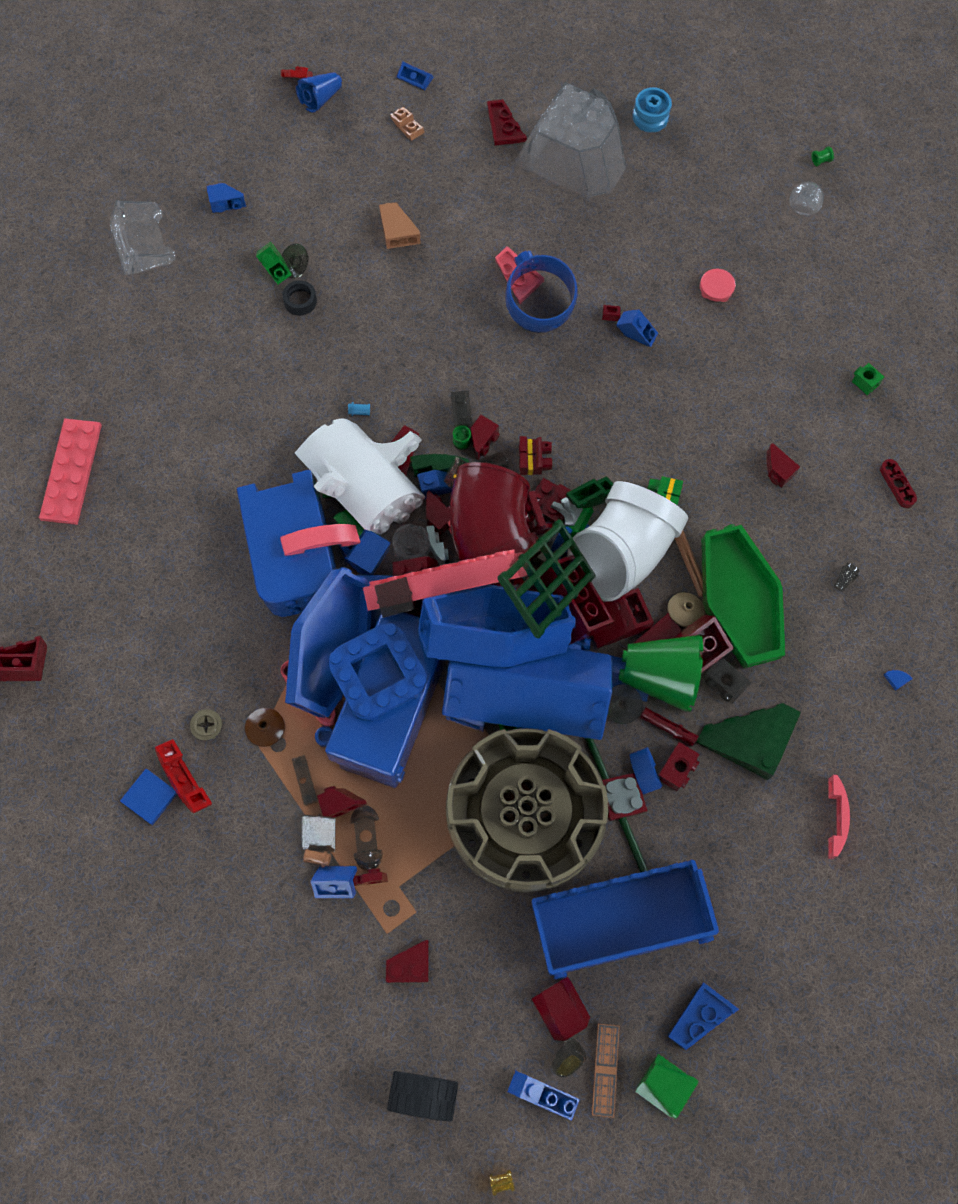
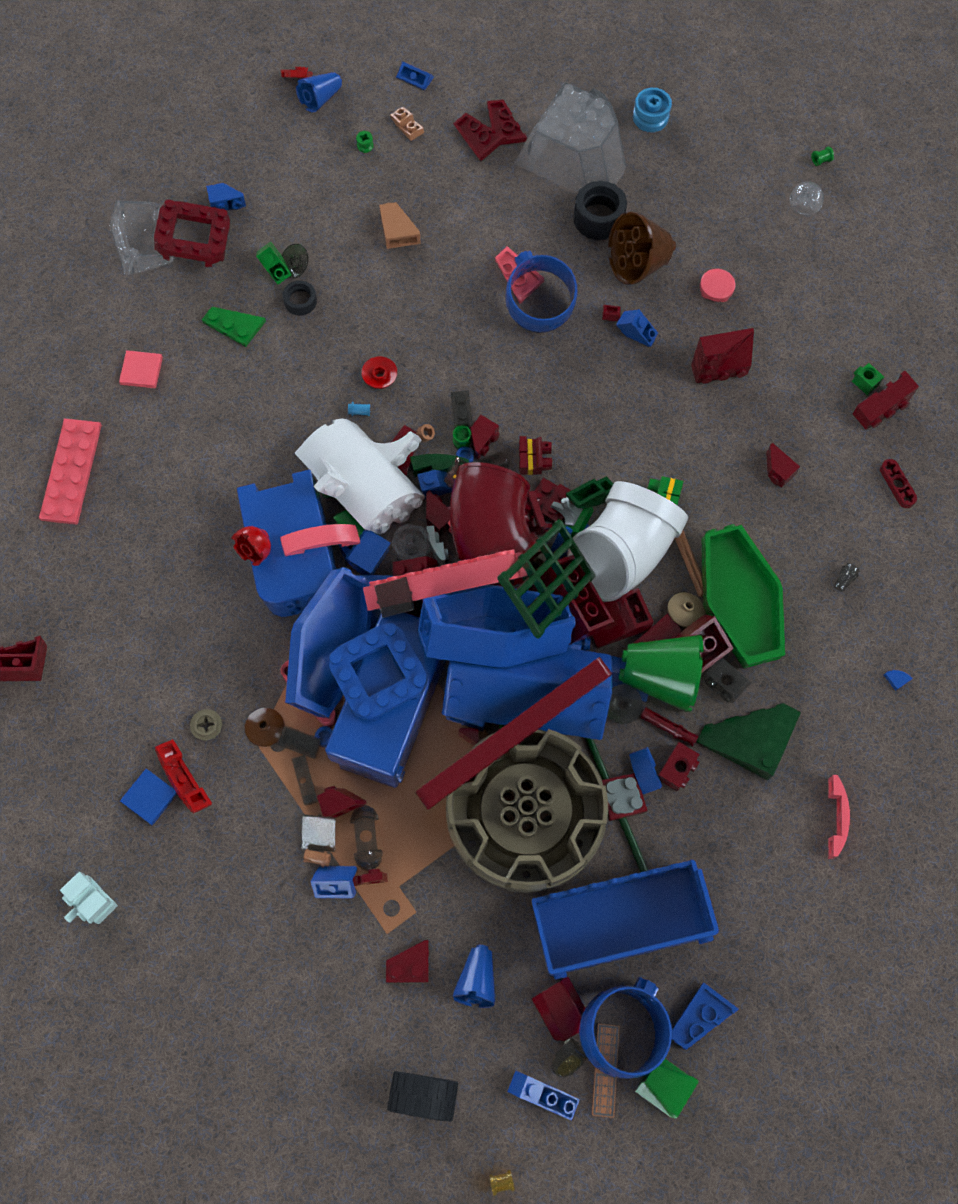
(87, 898): none -> light aqua brick
(141, 369): none -> coral tile
(169, 246): none -> dark red plate
(233, 324): none -> green wing
(252, 544): none -> red cylinder
(300, 742): none -> clear smoke tile
(367, 145): none -> green wheel
(376, 366): none -> red dish
(426, 427): none -> nougat bush
(466, 452): none -> blue tile
(470, 735): none -> dark red slope
(477, 979): none -> blue cone
(479, 137): none -> dark red wing
(513, 733): none -> dark red beam
(598, 193): none -> black tyre
(638, 247): none -> reddish brown cone
(645, 993): none -> blue cylinder
(723, 356): none -> dark red slope
(886, 402): none -> dark red wedge

